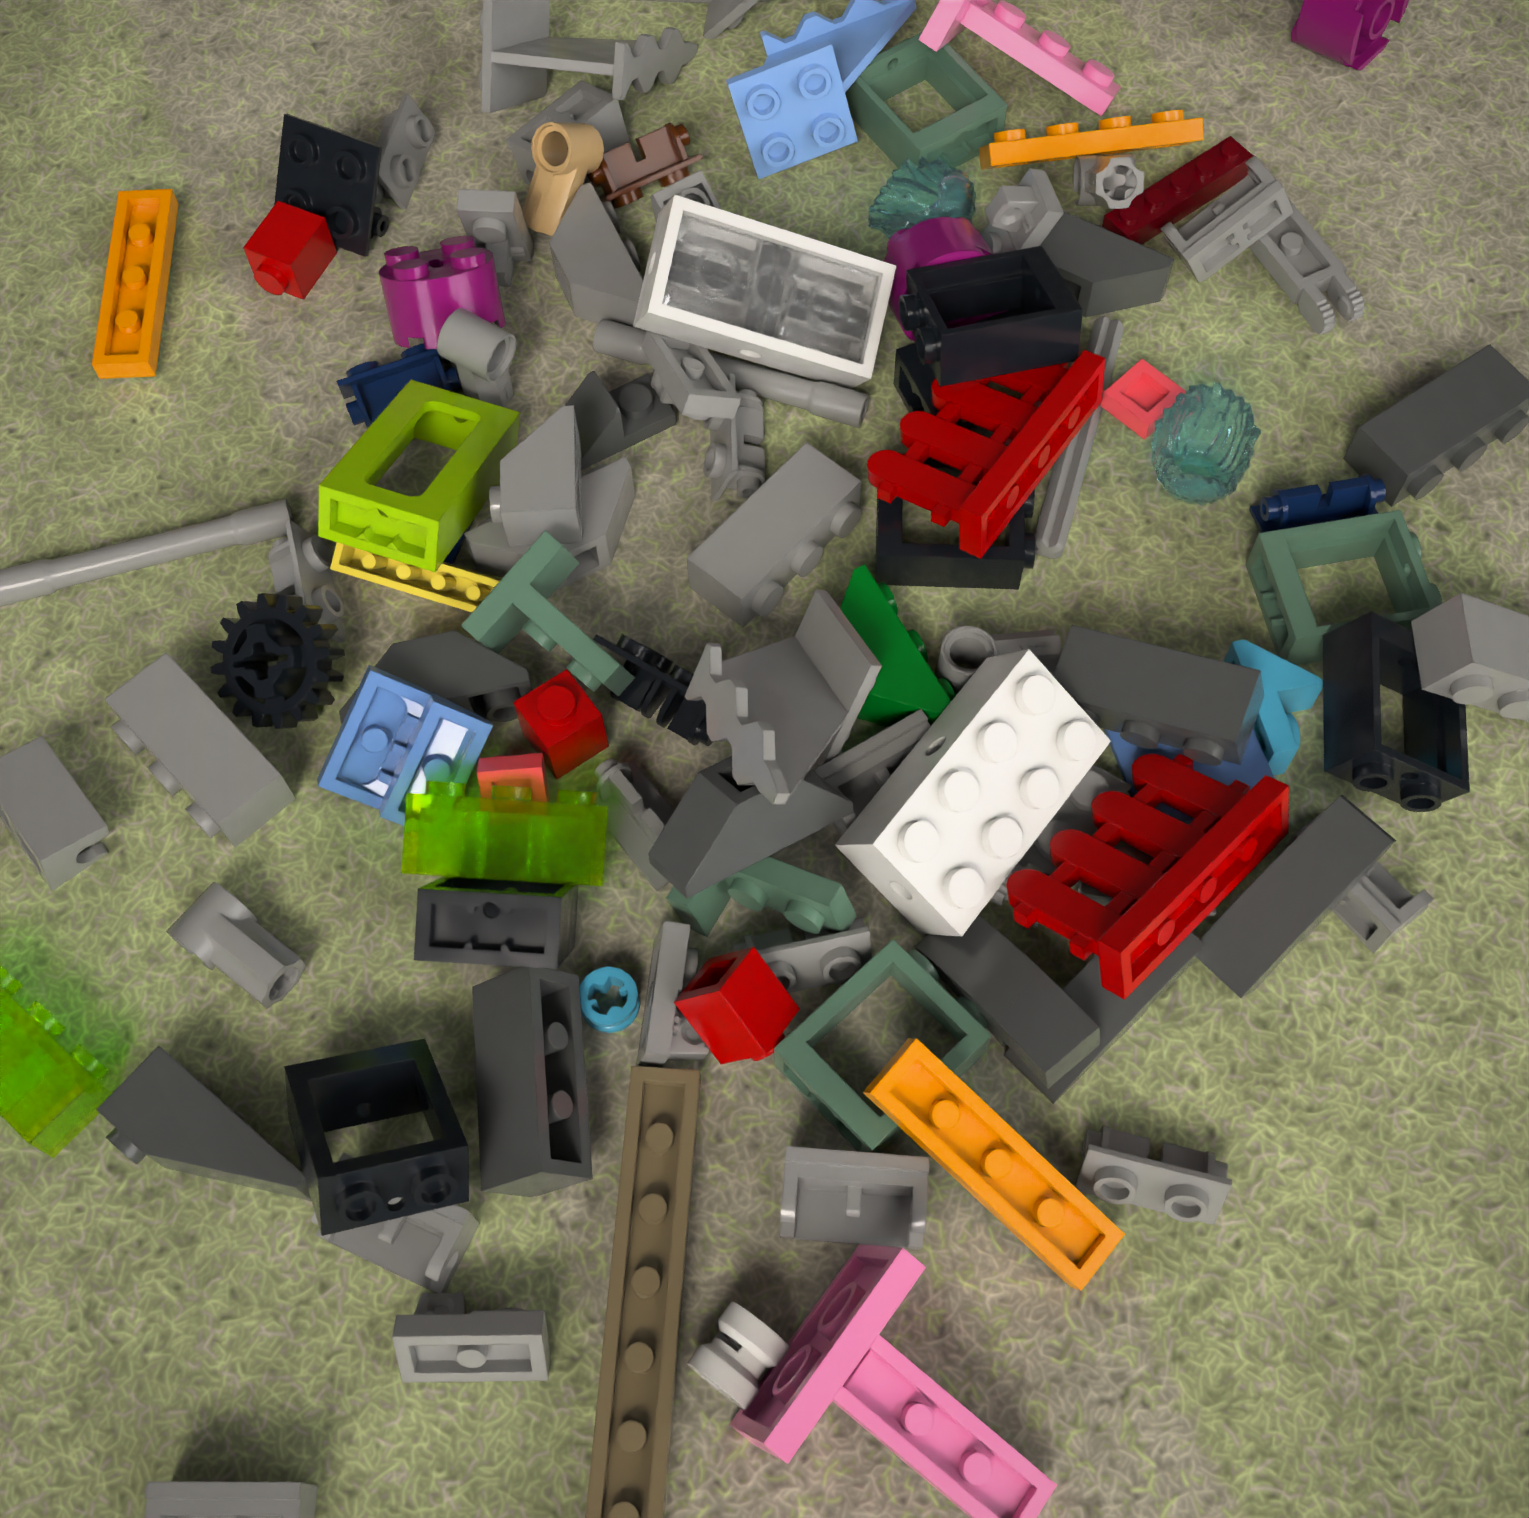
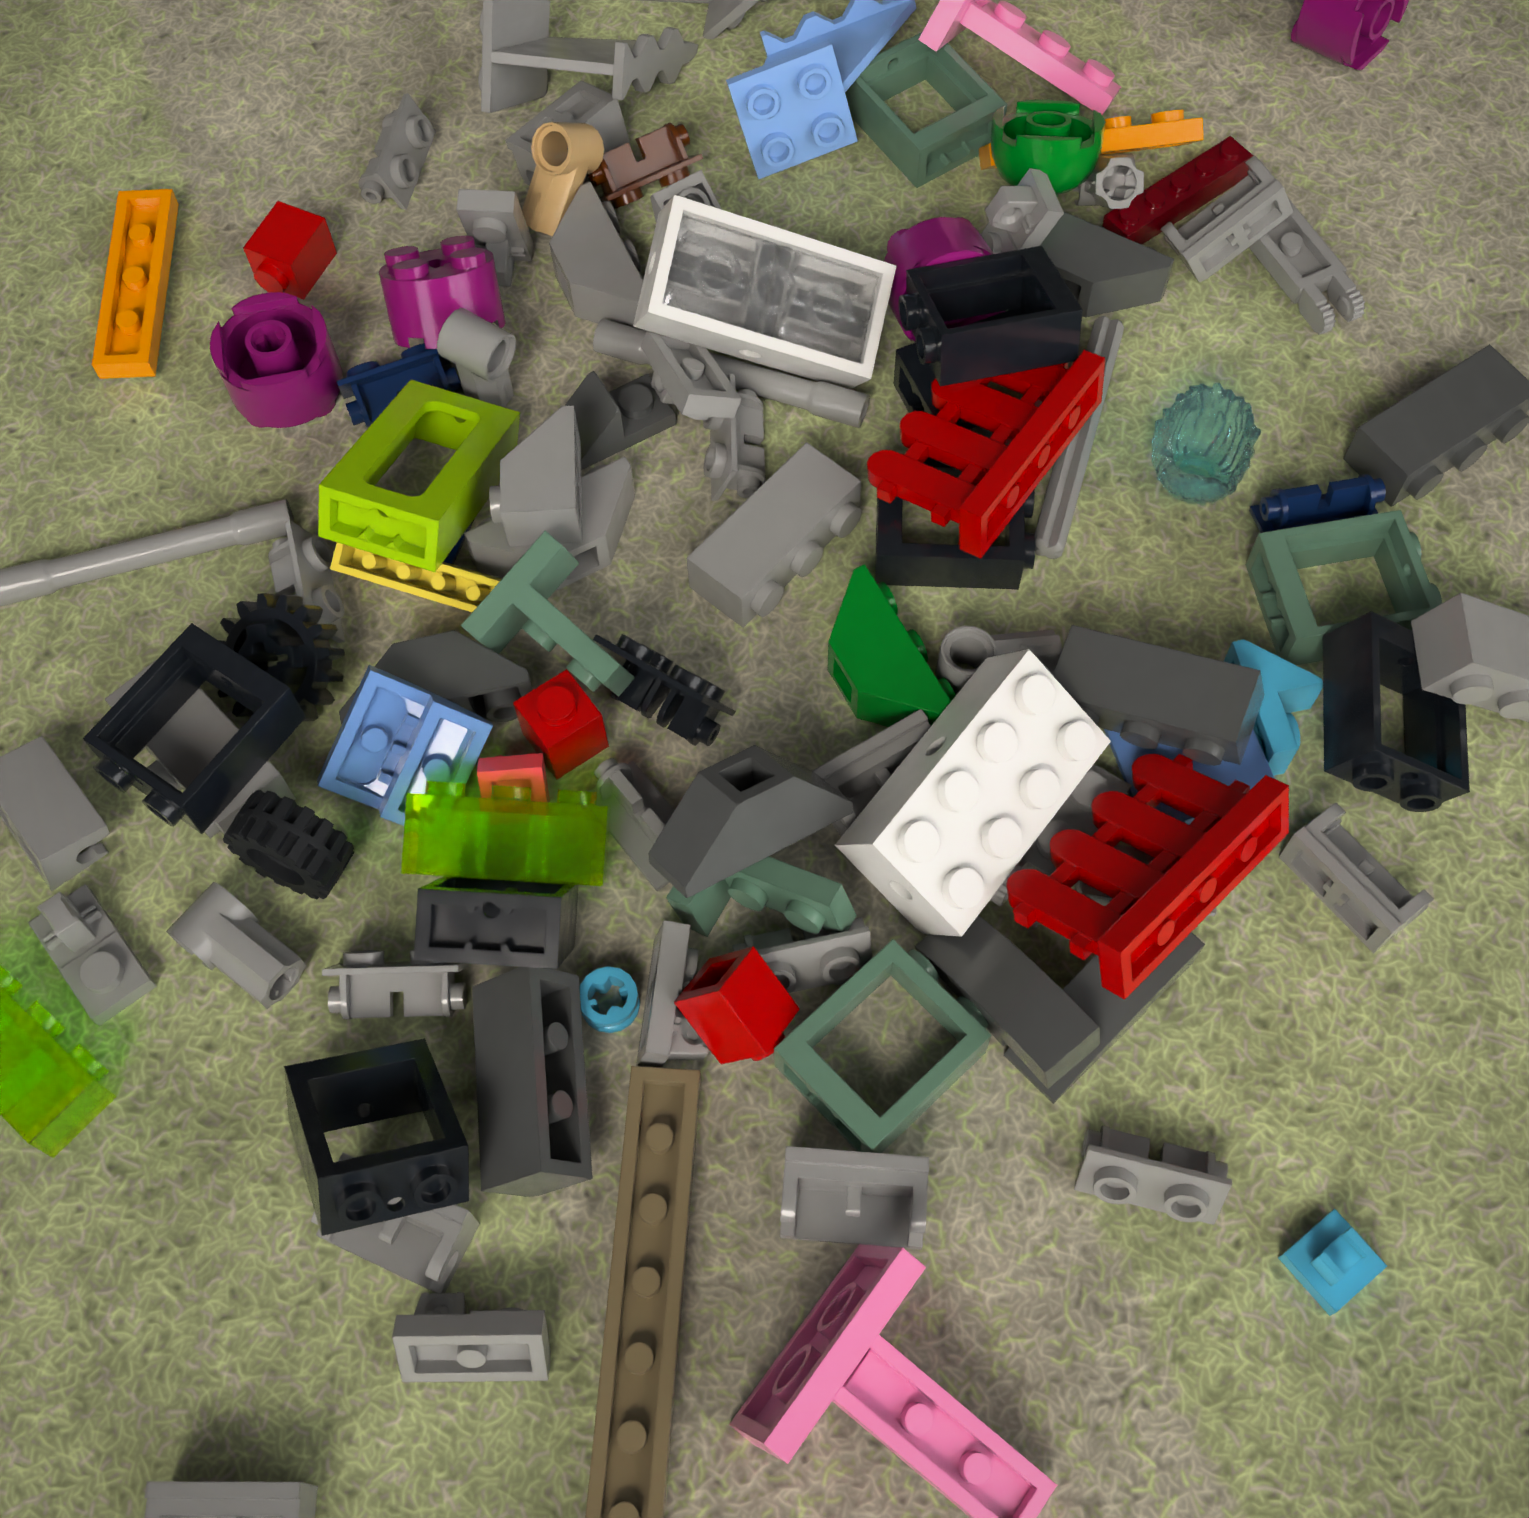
(91, 953): none -> light grey hinge
(160, 694): none -> black window
(191, 1131): dark grey slope -> none
(277, 361): none -> magenta brick
(289, 844): none -> black tyre
(333, 179): black hinge -> none
(369, 985): none -> light grey hinge
(738, 1355): white wheel -> none
(787, 699): light grey piece -> none
(922, 194): clear light blue hair -> none
(994, 1163): light orange plate -> none
(1047, 138): none -> green cylinder
(1140, 397): coral tile -> none
(1293, 896): dark grey slope -> none
(1332, 1262): none -> medium azure tile

